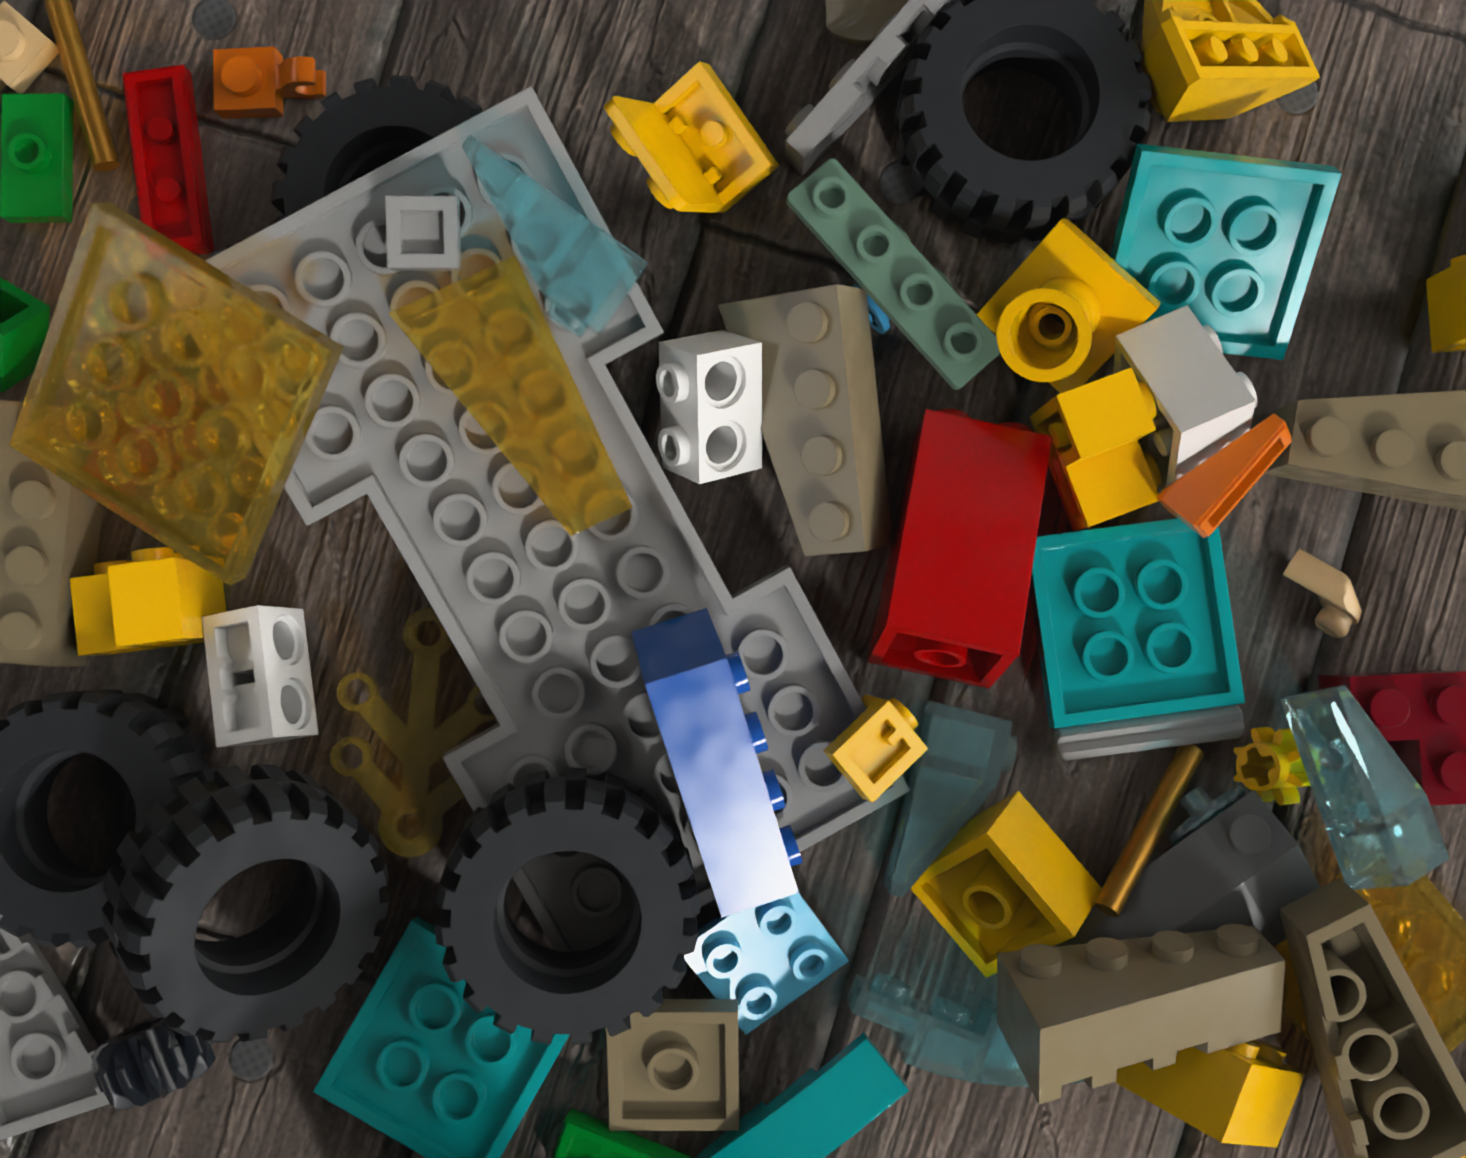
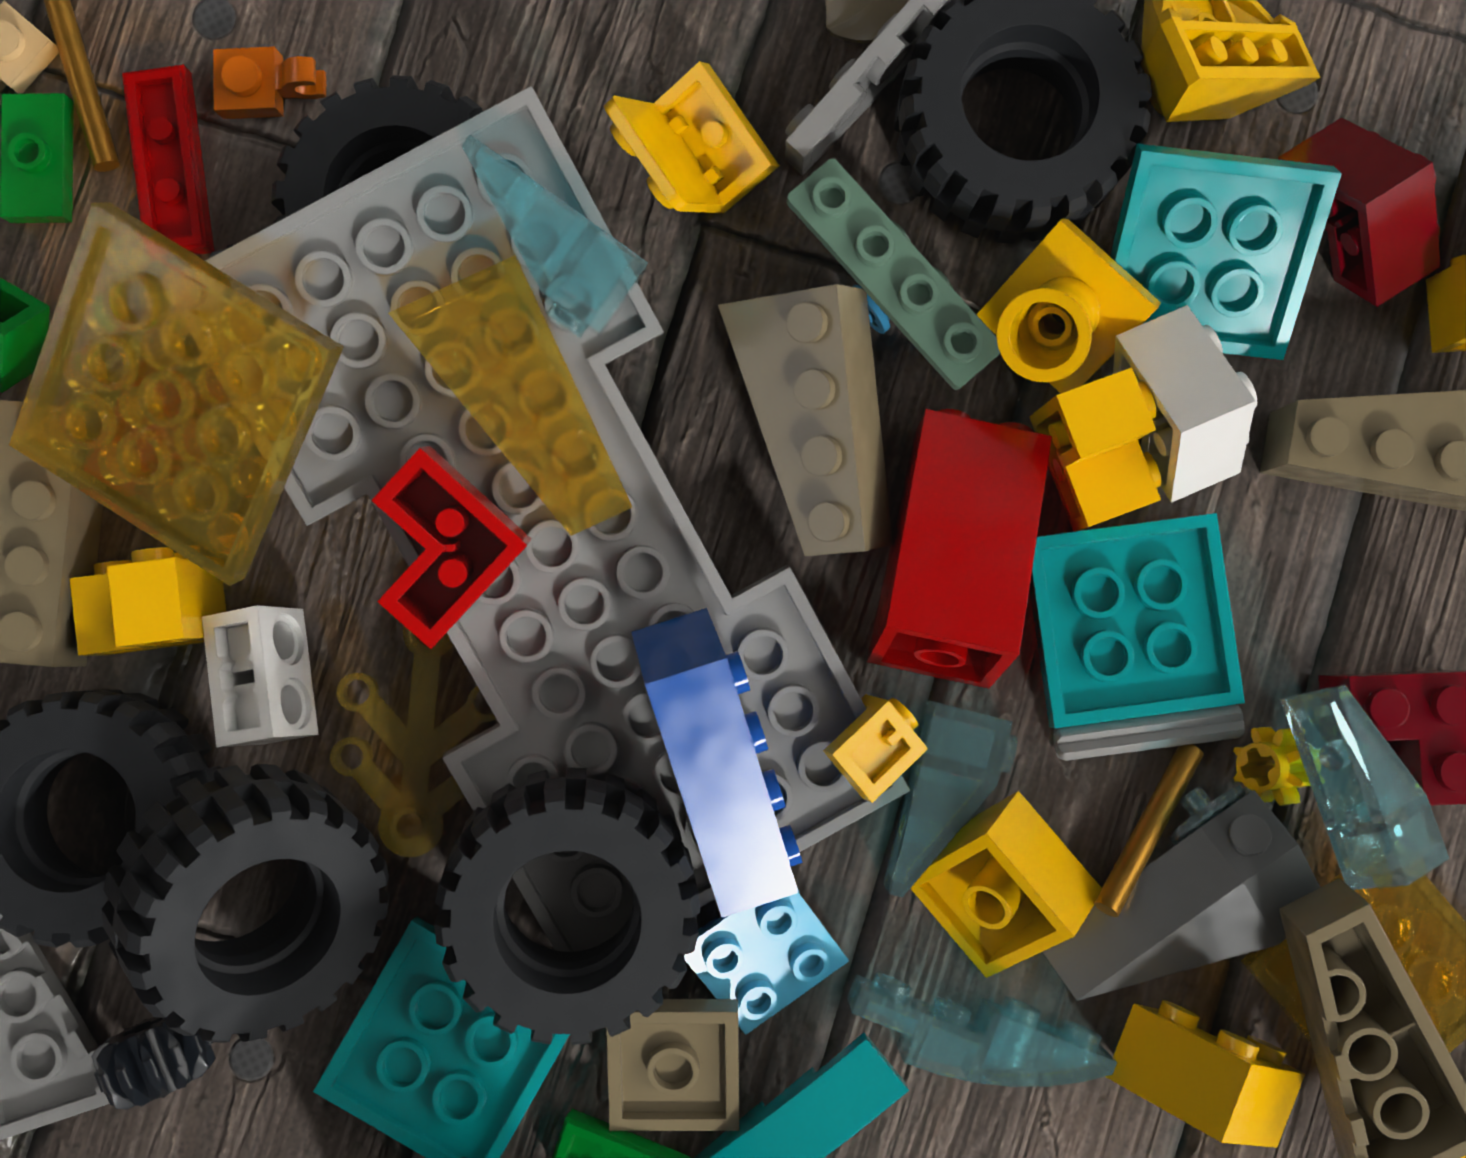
(423, 233): light grey plate -> none
(463, 540): none -> red brick
(710, 405): white brick -> none
(1134, 1001): dark tan wedge -> none
(1219, 483): orange slope -> none
(1333, 591): tan arm -> none
(1382, 213): none -> dark red brick

